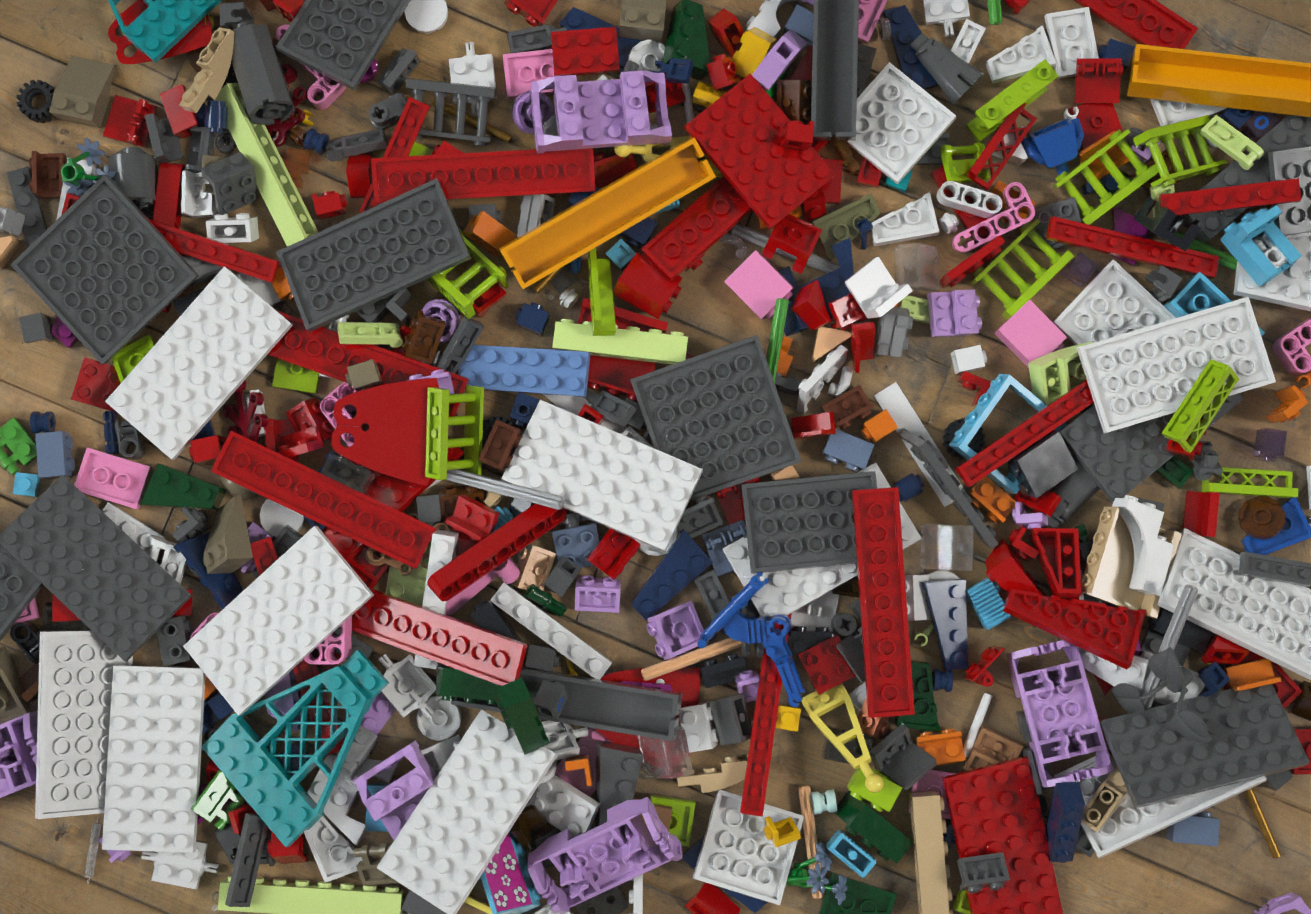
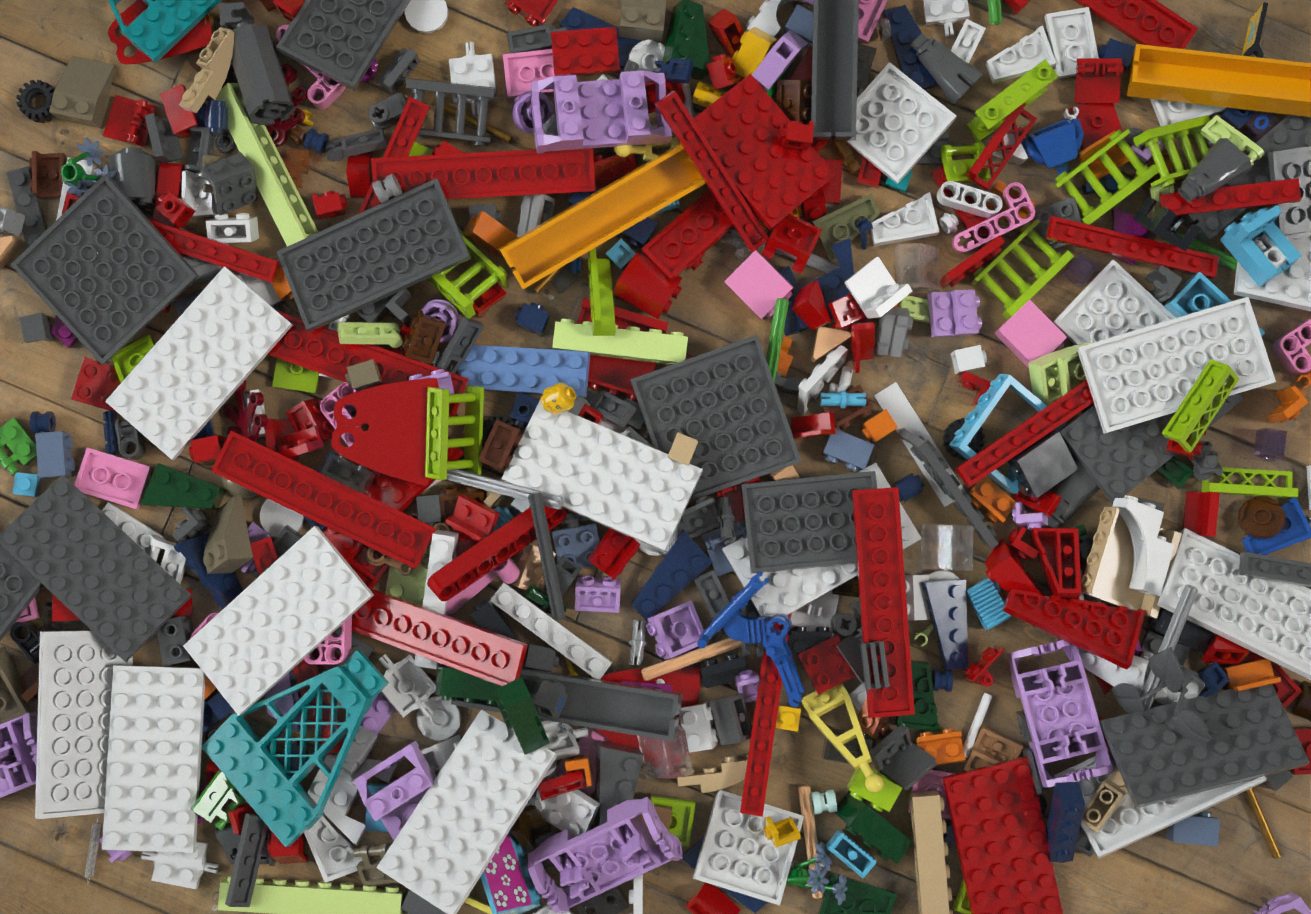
(175, 209): none -> red brick
(387, 188): none -> light grey wheel
(546, 555): none -> dark grey axle
(558, 398): none -> yellow head
(568, 782): none -> red plate
(569, 298): white plate -> none
(638, 642): none -> light grey pin
(682, 448): none -> tan panel
(712, 170): none -> red plate
(726, 520): none -> dark grey pin
(842, 399): none -> medium azure pin
(868, 685): none -> dark grey tile
(983, 872): dark grey bracket -> none
(1217, 168): none -> dark grey piece
(1254, 32): none -> flag

